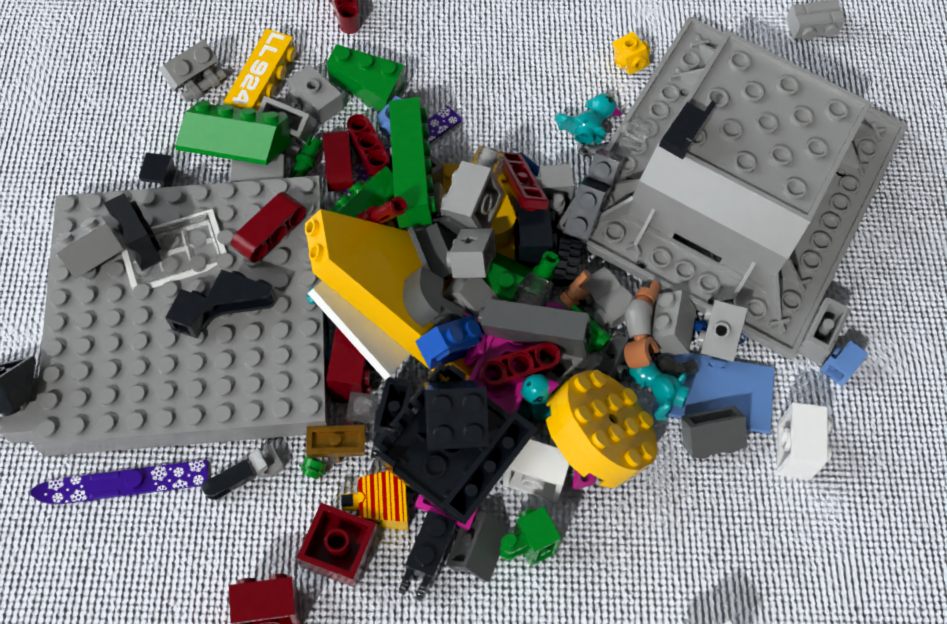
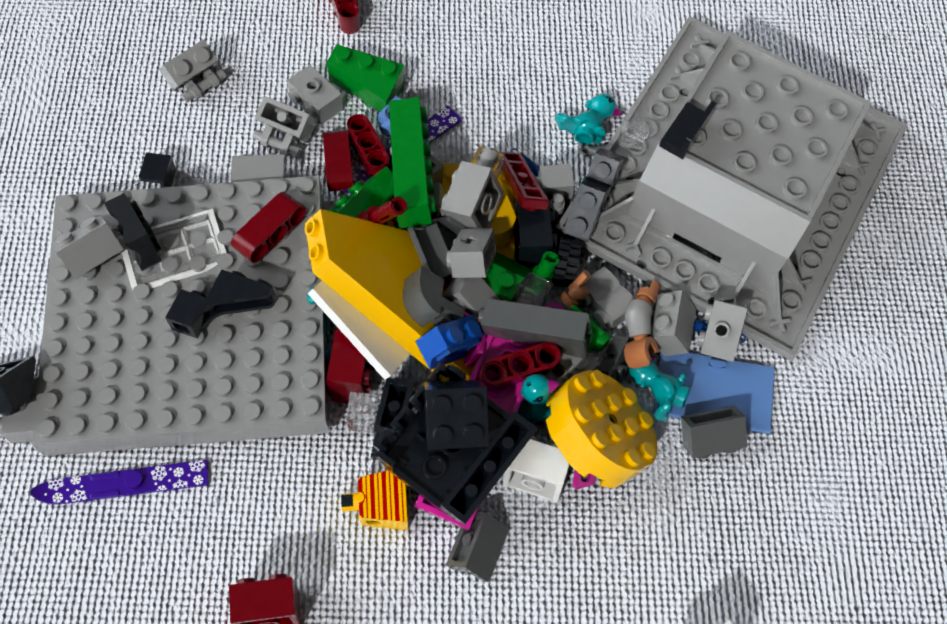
(233, 133): slope -> none
(262, 70): yellow brick -> none
(263, 463): piece -> none
(305, 159): green pin -> none
(313, 467): green plate -> none
(335, 441): pearl gold panel -> none
(337, 545): dark red brick -> none
(428, 552): black hinge -> none
(533, 537): green brick -> none
(631, 53): yellow brick -> none
(670, 366): clear smoke arm -> none
(803, 441): white brick -> none
(815, 19): light grey brick -> none
(824, 330): light grey brick -> none
(844, 362): medium blue brick -> none

